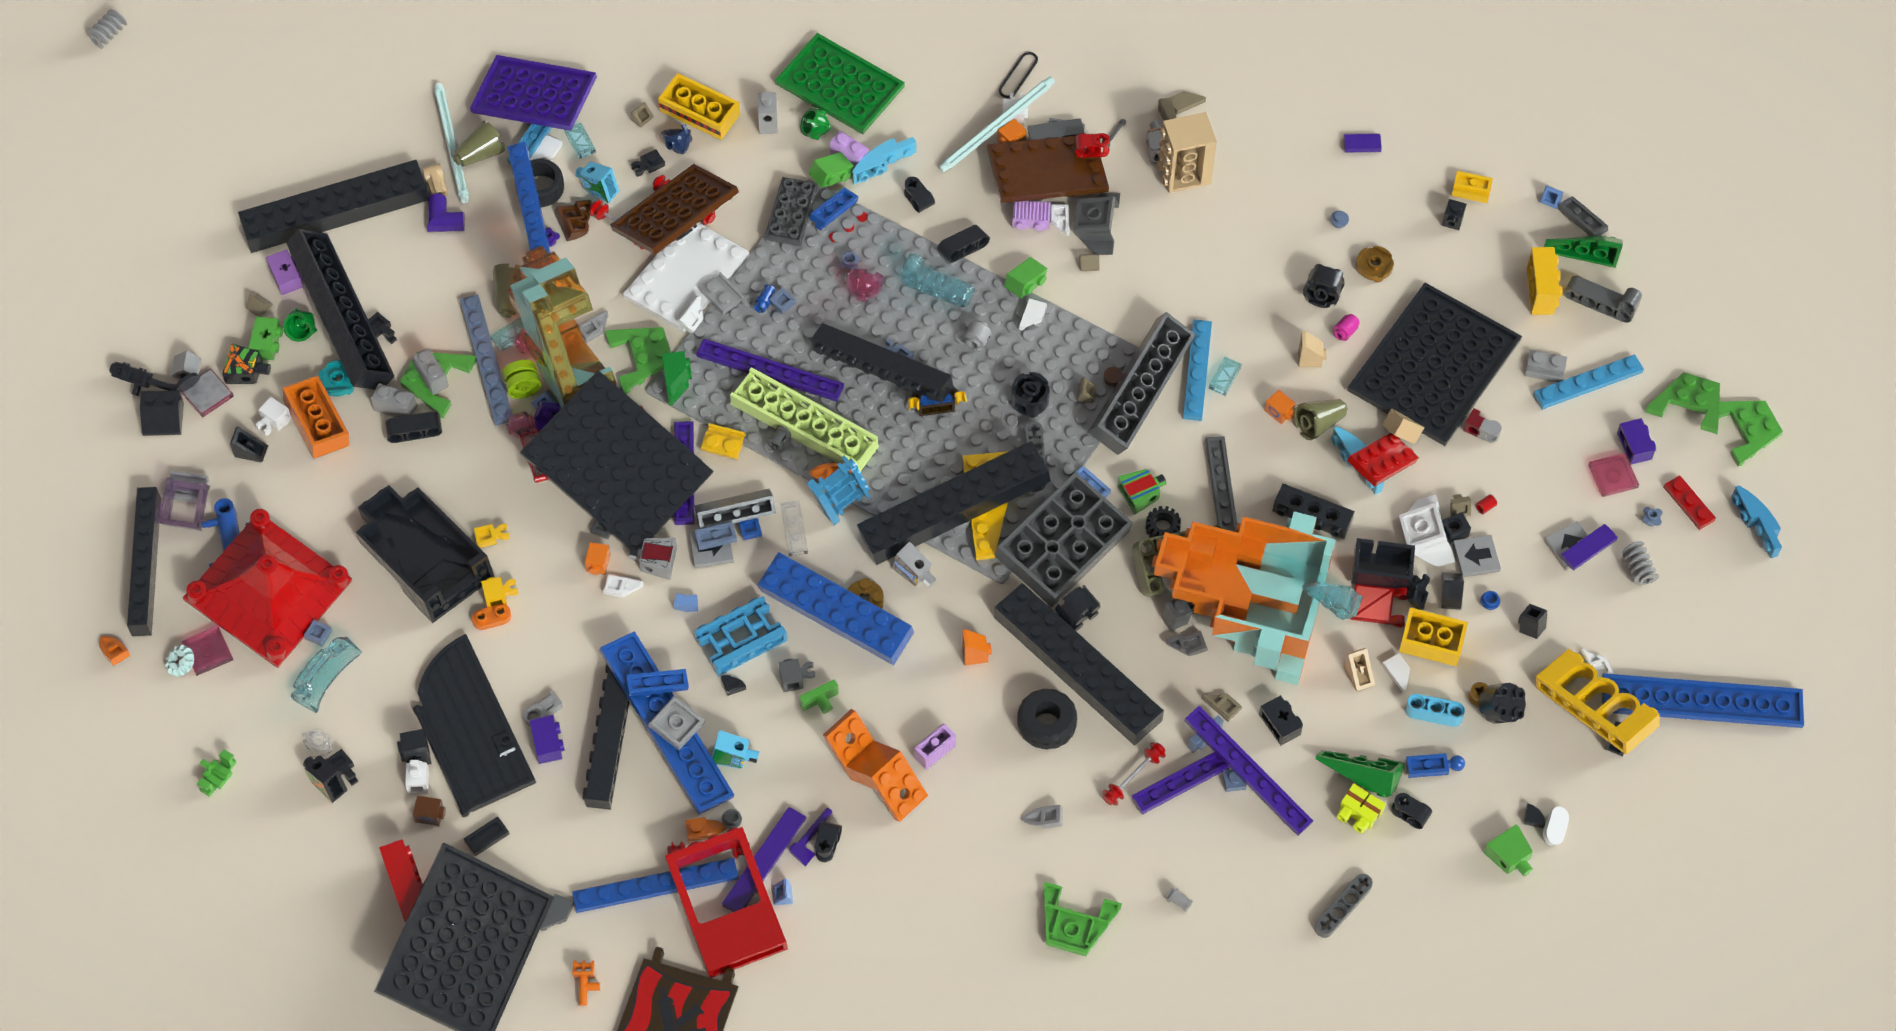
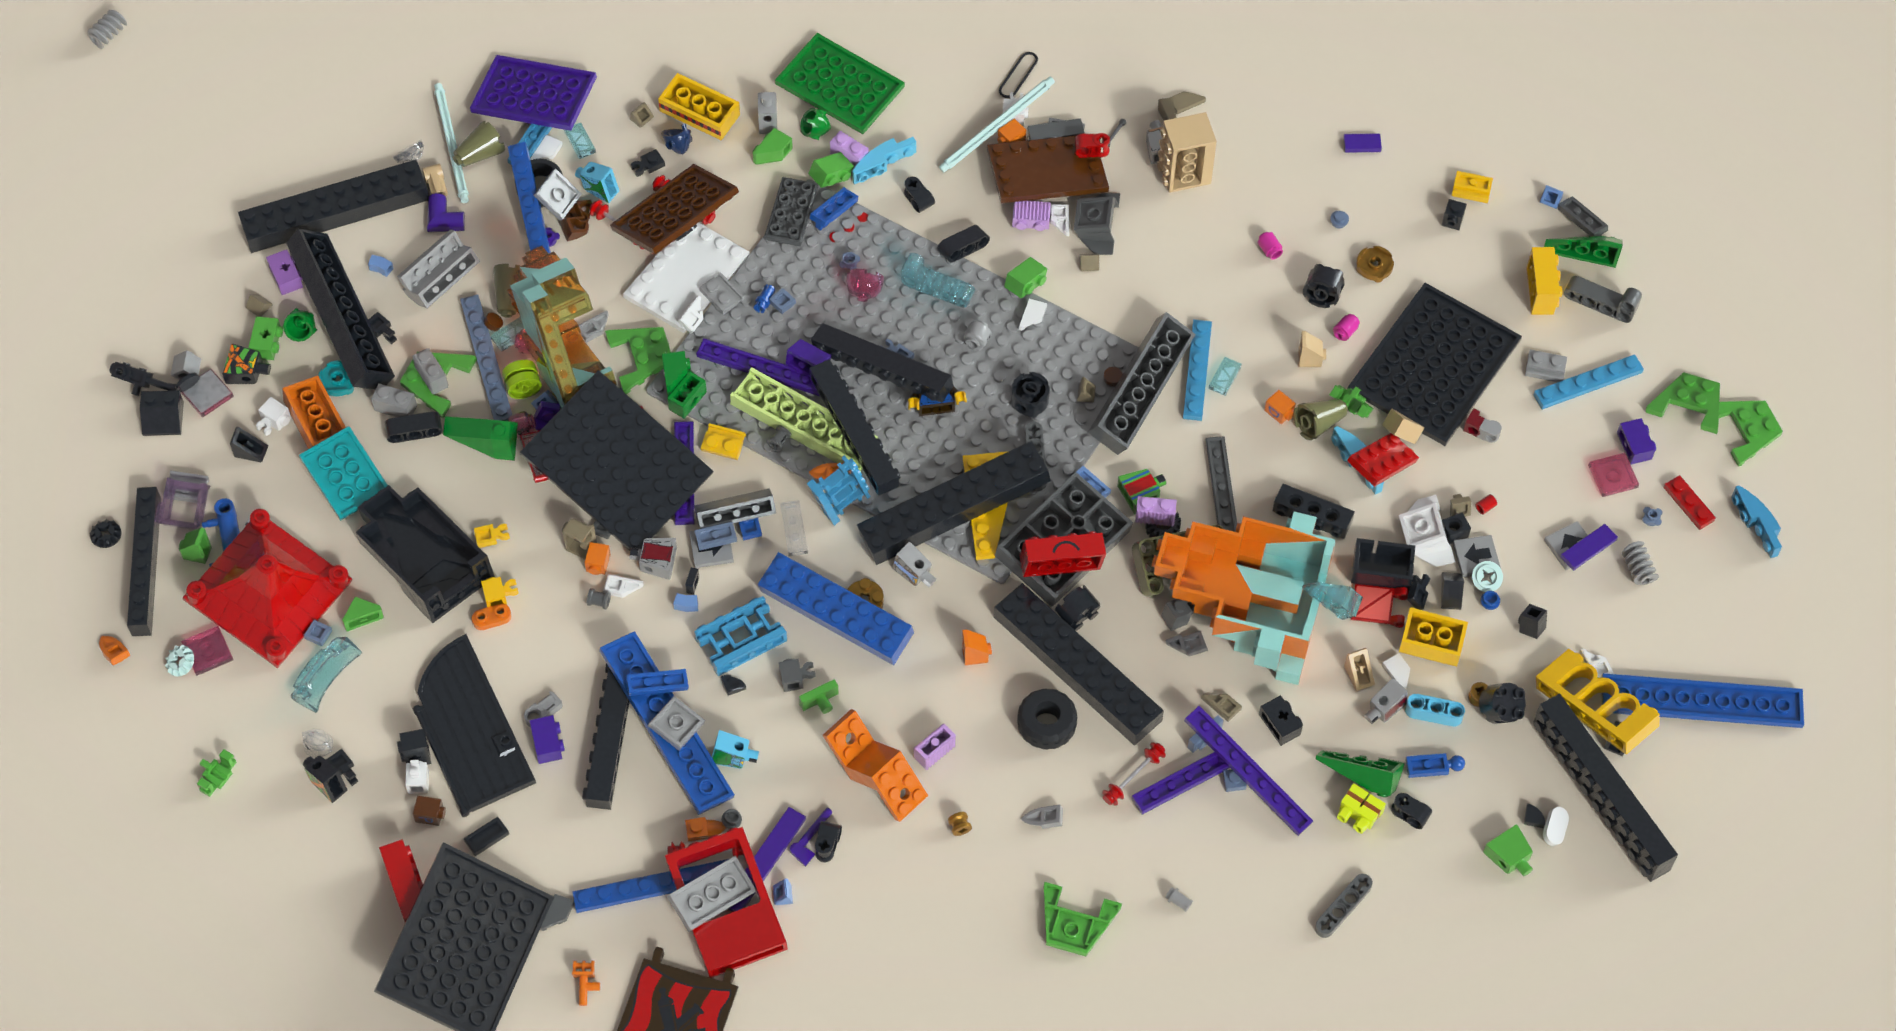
(107, 540): none -> black gear
(195, 546): none -> bright green slope
(343, 472): none -> teal plate
(361, 613): none -> bright green slope
(380, 265): none -> medium blue piece
(410, 153): none -> clear piece
(437, 269): none -> light grey brick
(487, 436): none -> green wedge
(493, 321): none -> reddish brown tile
(557, 194): none -> tile
(578, 537): none -> dark tan window
(598, 598): none -> dark grey bush
(687, 395): none -> green brick
(692, 580): none -> black tile
(711, 893): none -> light grey plate
(773, 148): none -> bright green slope
(804, 355): none -> dark purple brick
(854, 427): none -> black brick
(959, 823): none -> pearl gold wheel
(1062, 554): none -> red brick
(1155, 511): none -> lavender brick
(1270, 245): none -> dark pink brick
(1353, 400): none -> bright green piece
(1387, 702): none -> light grey torso
(1487, 567): none -> light aqua gear
(1605, 788): none -> black brick

